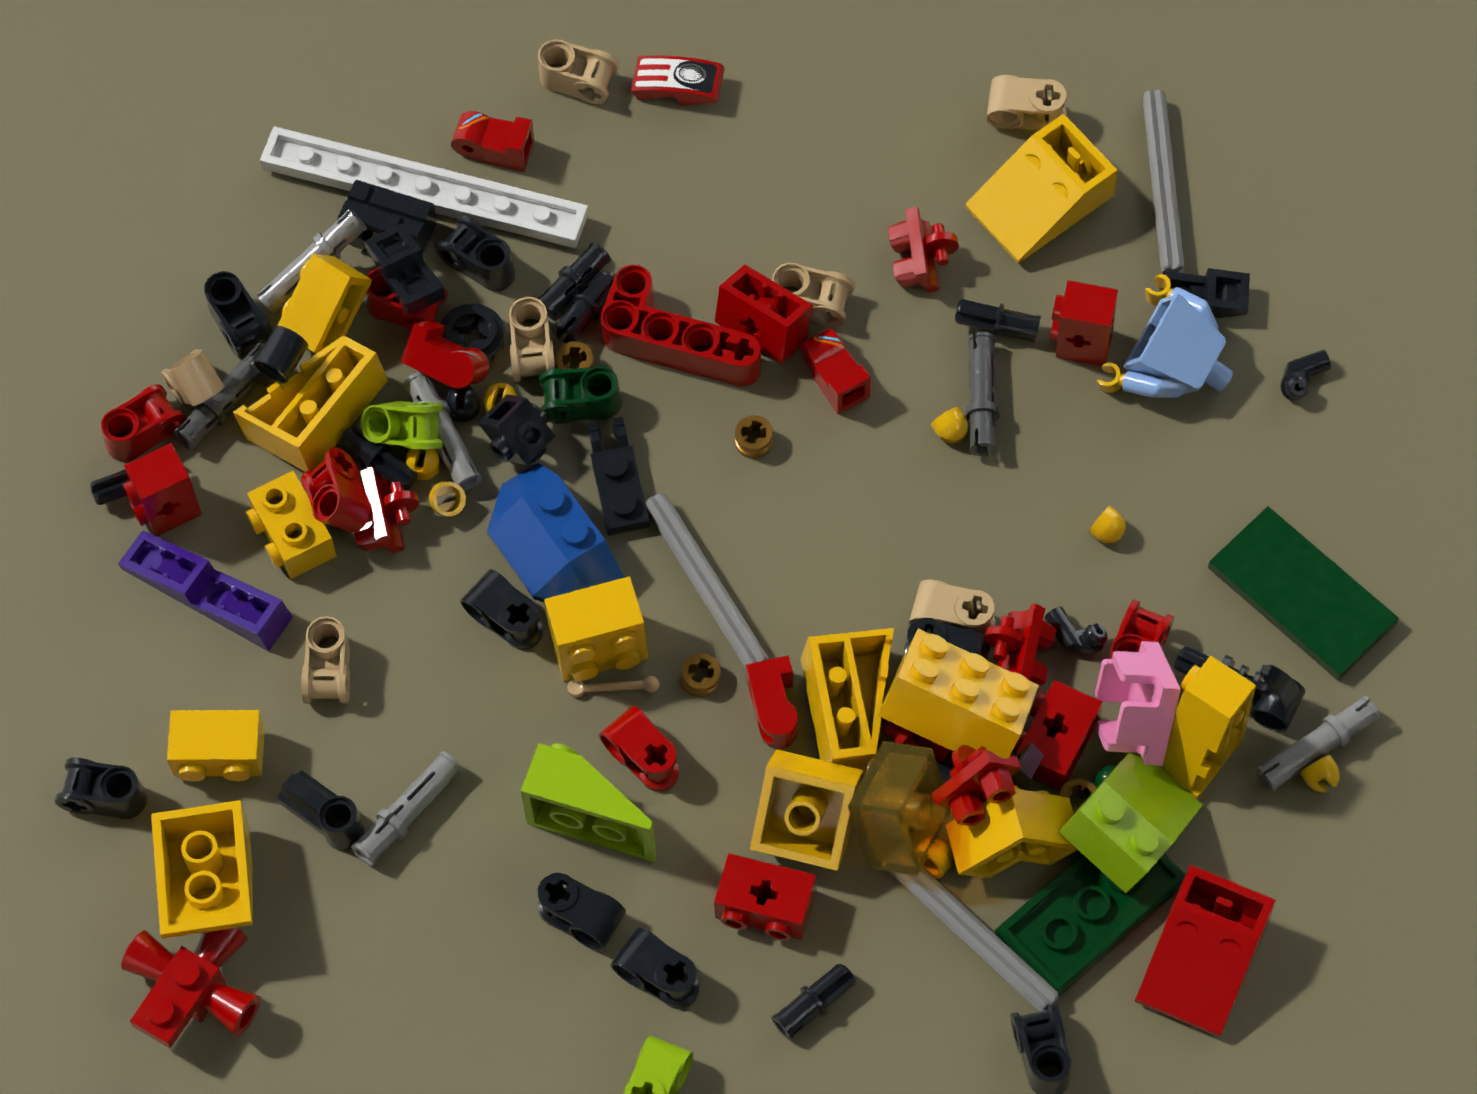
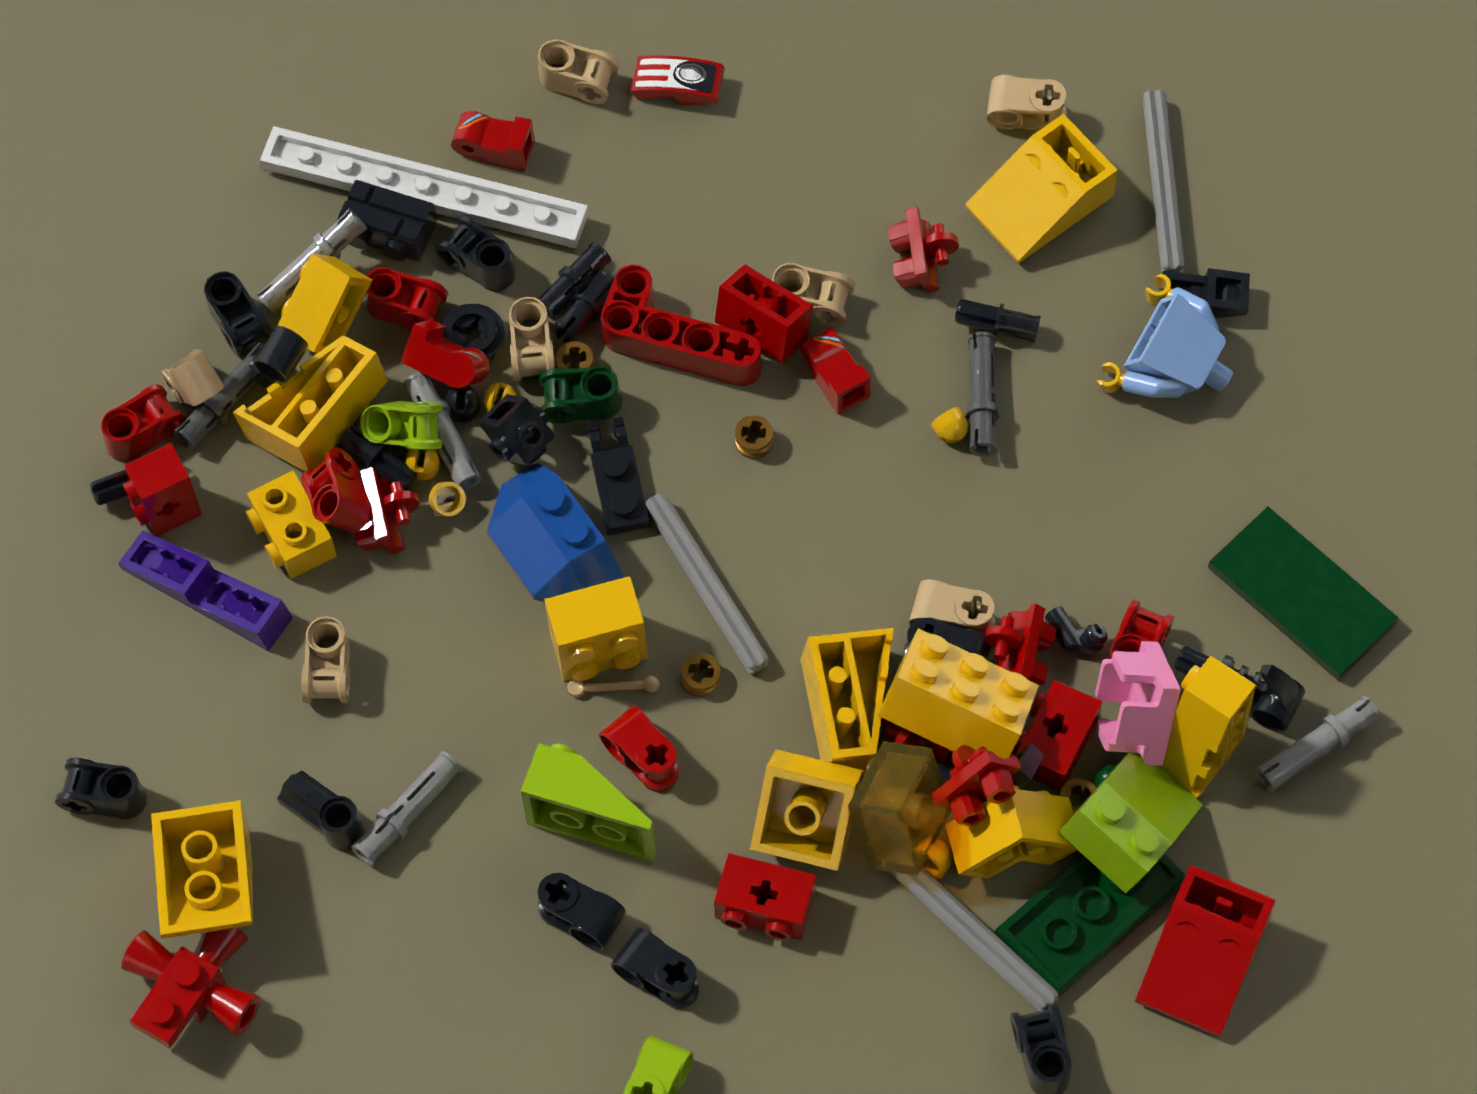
(216, 744): yellow brick -> none
(404, 269): black slope -> none
(504, 610): black piece -> none
(774, 714): red leg -> none
(813, 1000): black axle -> none
(1084, 322): red brick -> none
(1109, 526): yellow hinge -> none
(1299, 371): black arm -> none
(1320, 771): yellow hinge -> none

